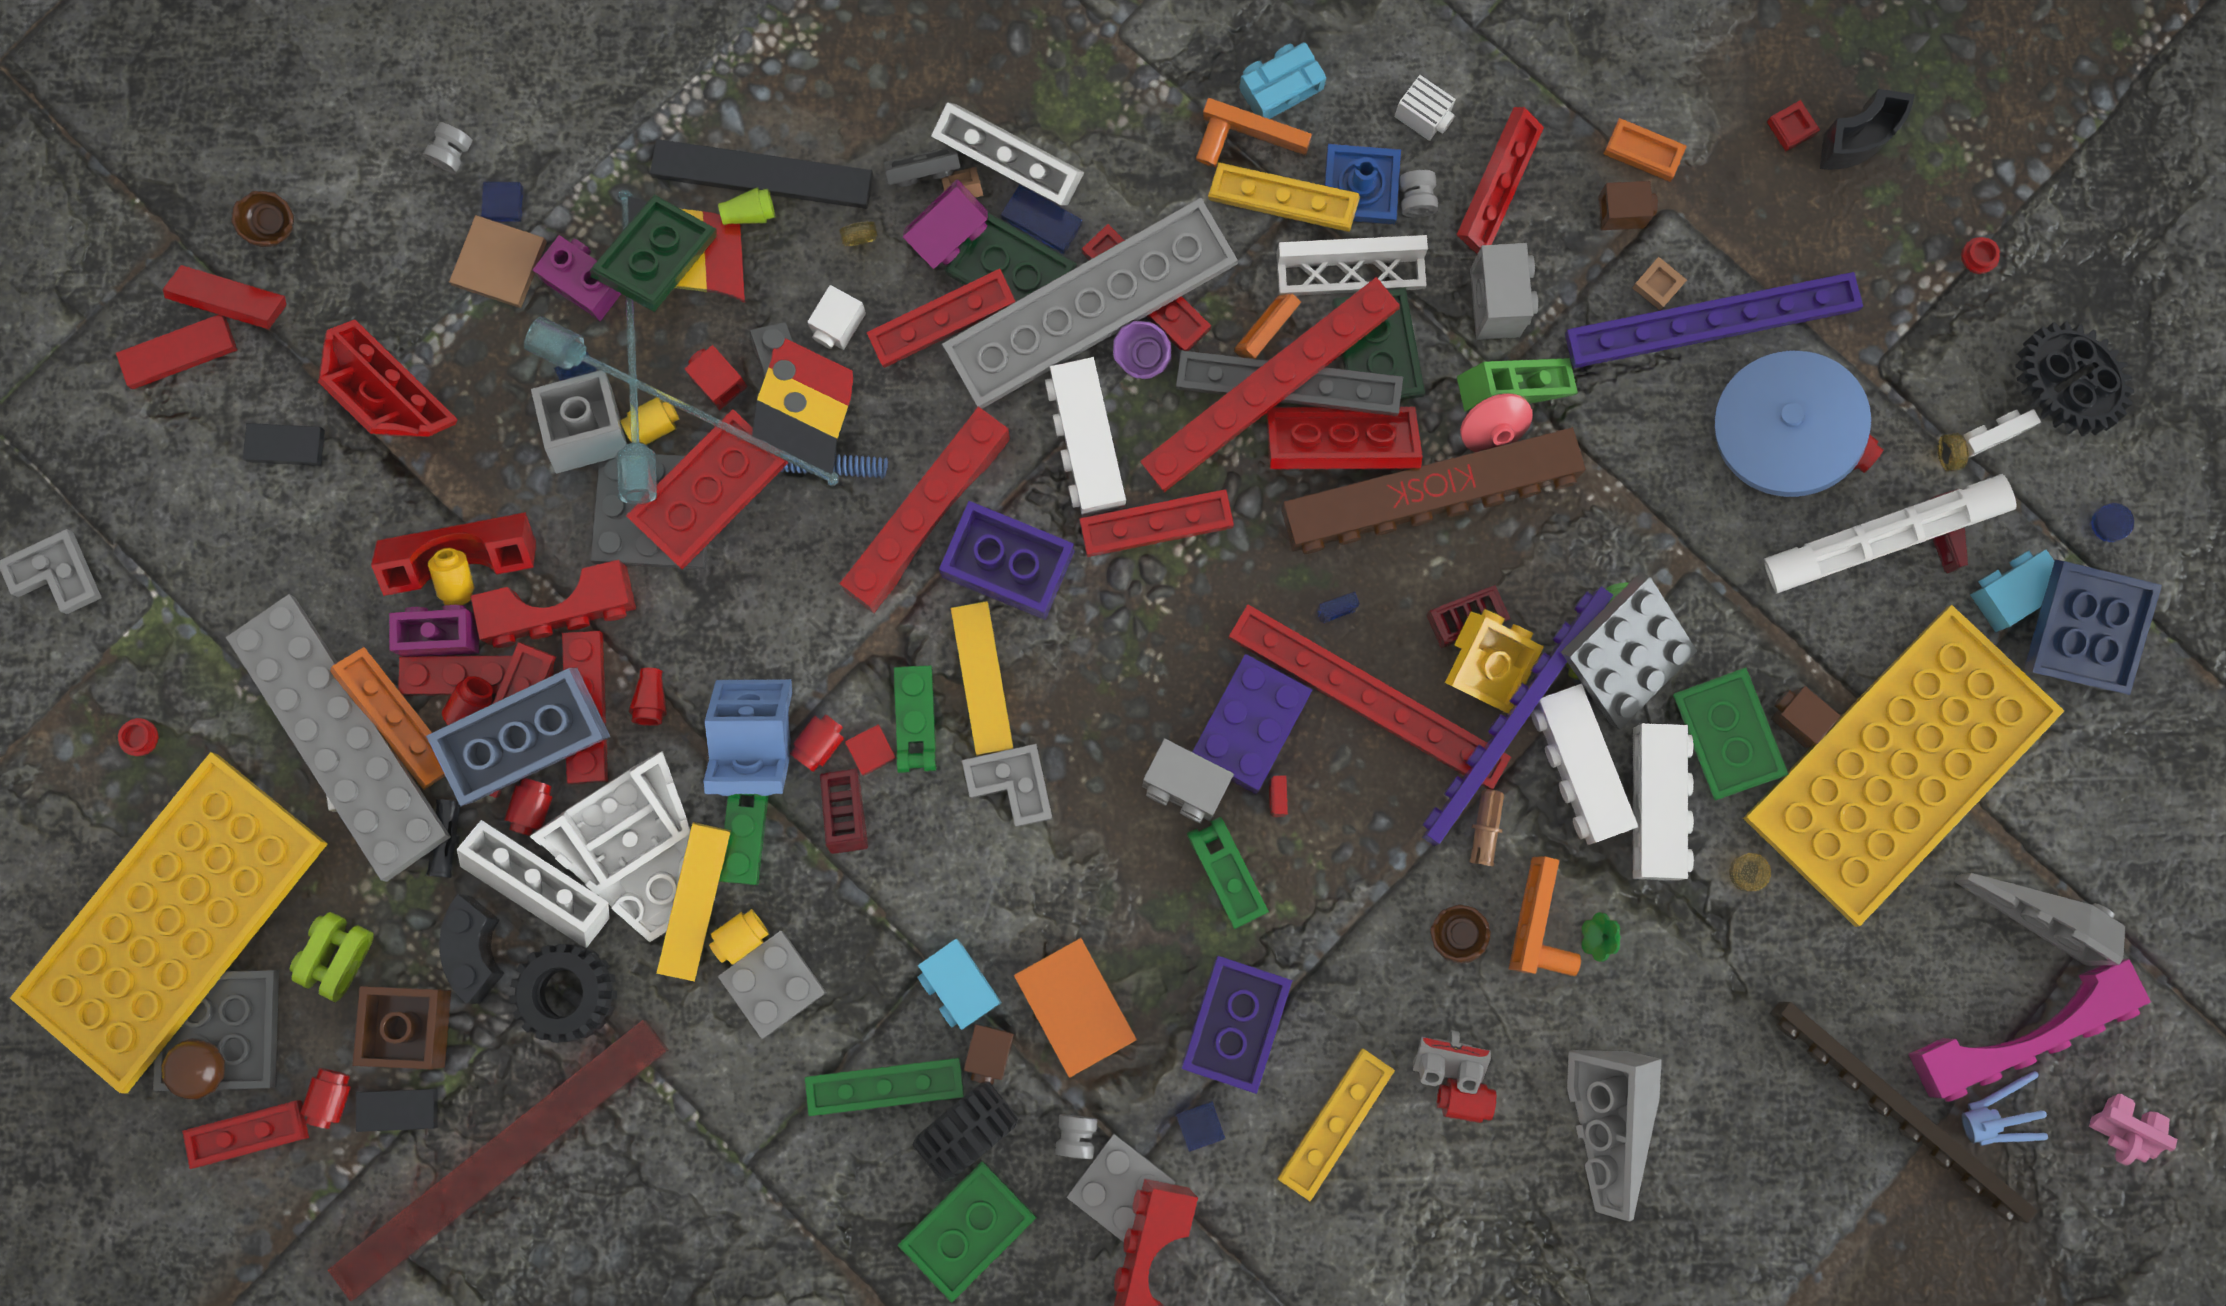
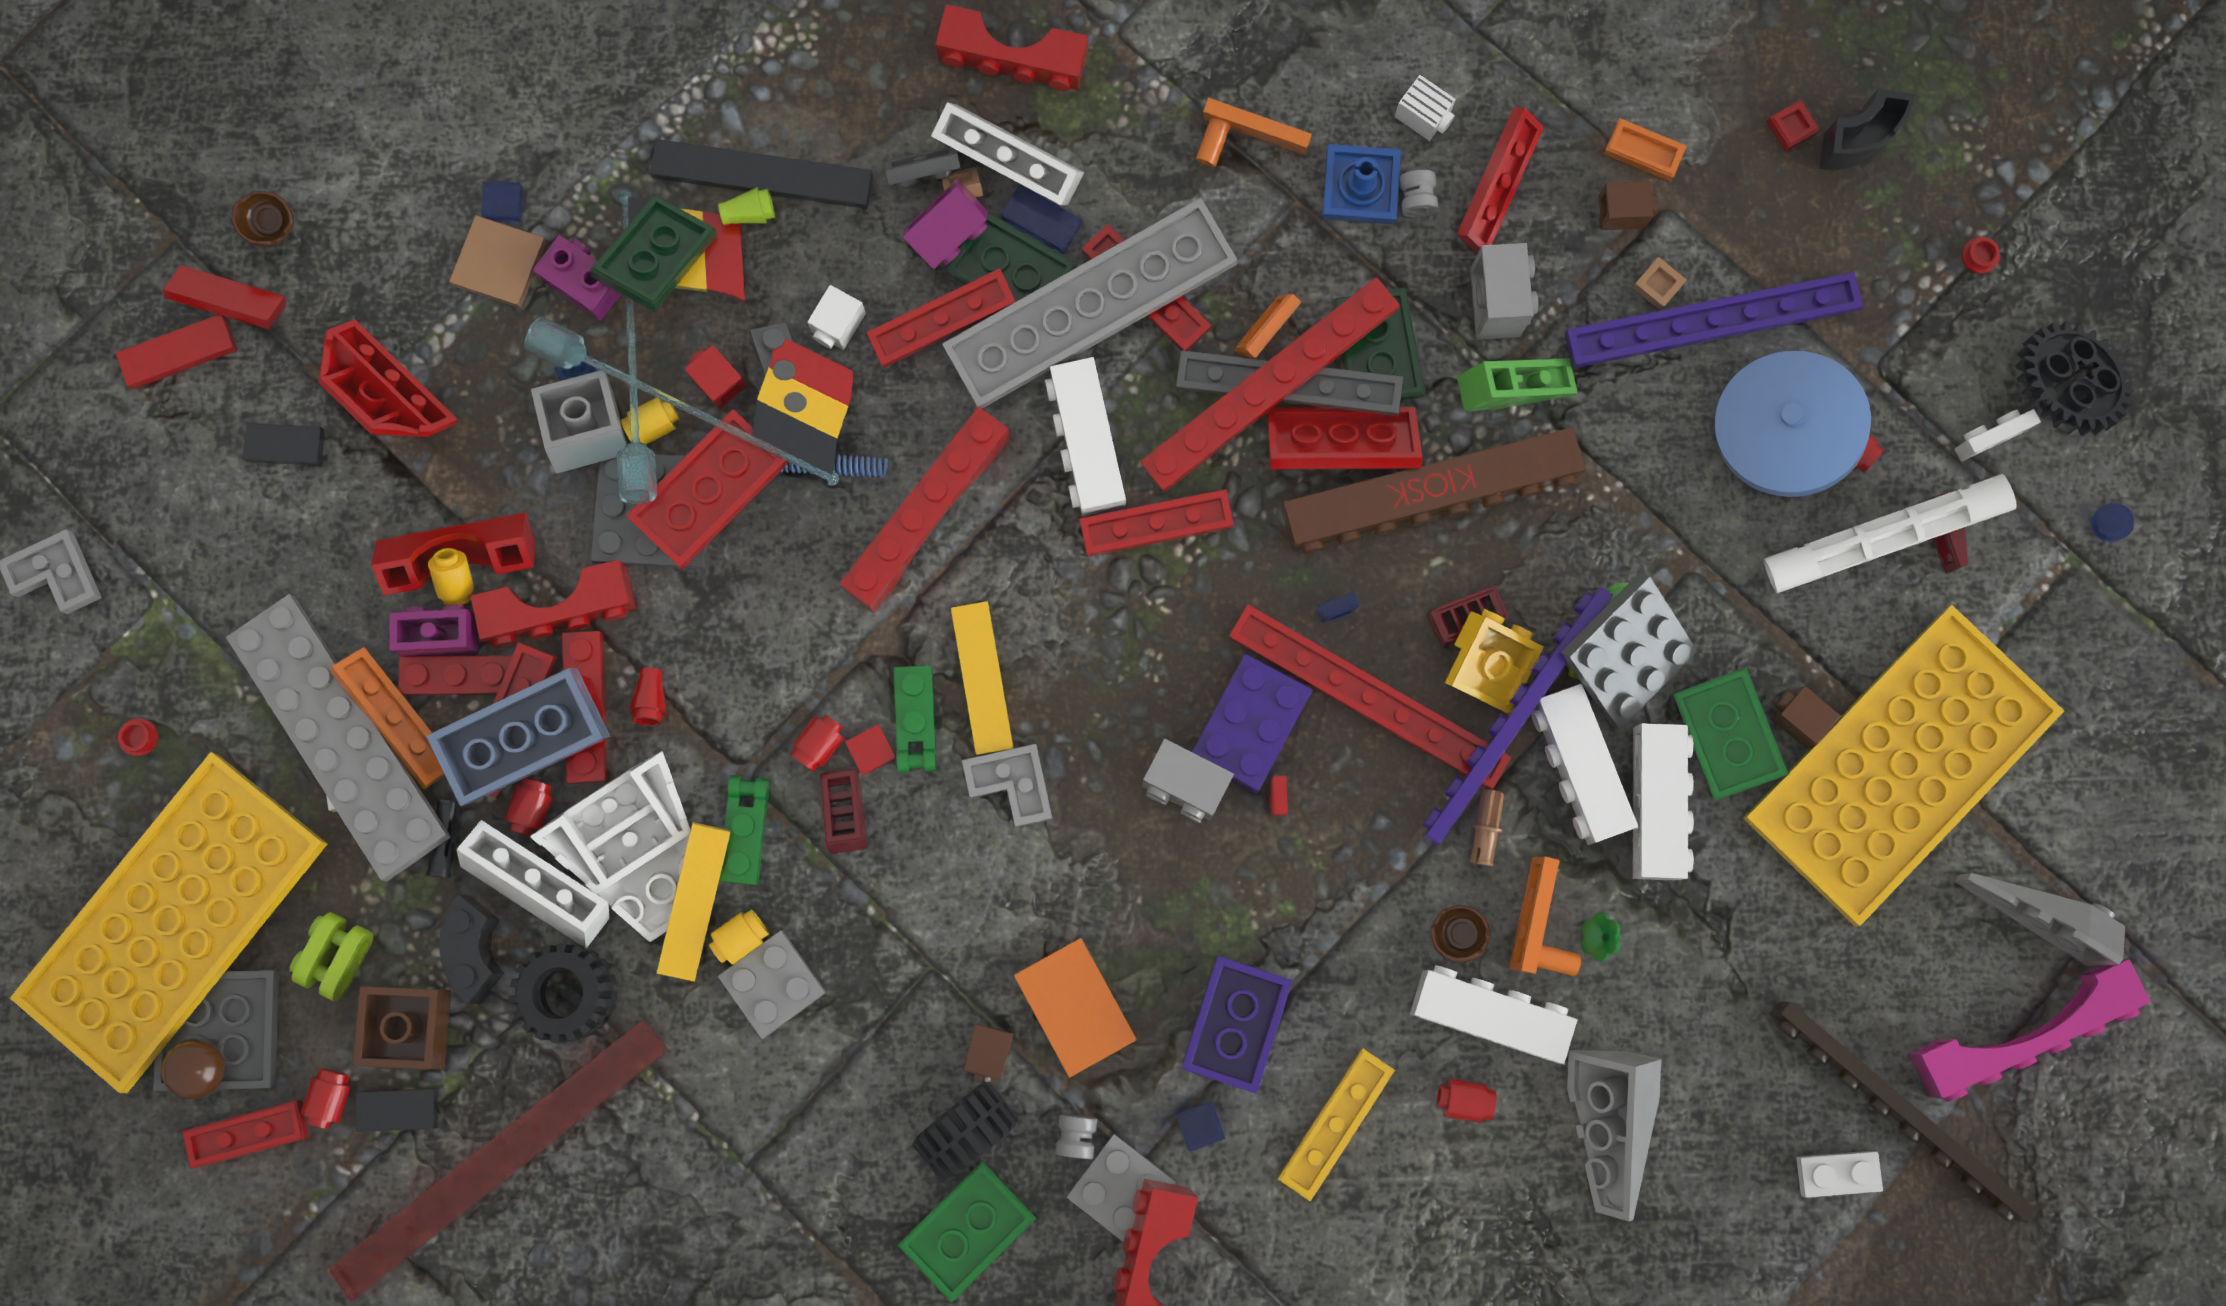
(447, 147): light grey wheel -> none
(467, 698): red brick -> none
(748, 737): medium blue bracket -> none
(858, 233): clear yellow tile -> none
(884, 1086): green plate -> none
(958, 985): medium azure brick -> none
(1007, 560): dark purple brick -> none
(1053, 60): none -> red arch
(1142, 349): medium lavender hair -> none
(1228, 874): green plate -> none
(1282, 81): medium azure brick -> none
(1284, 197): yellow tile -> none
(1351, 252): white fence -> none
(1451, 1059): light grey hips -> none
(1494, 1016): none -> white brick
(1496, 422): coral dish -> none
(1750, 872): clear yellow tile -> none
(1839, 1174): none -> white plate
(1952, 452): clear yellow tile -> none
(1985, 1124): light blue plant -> none
(2016, 593): medium azure brick -> none
(2092, 627): dark blue plate -> none
(2131, 1136): bright pink hips -> none

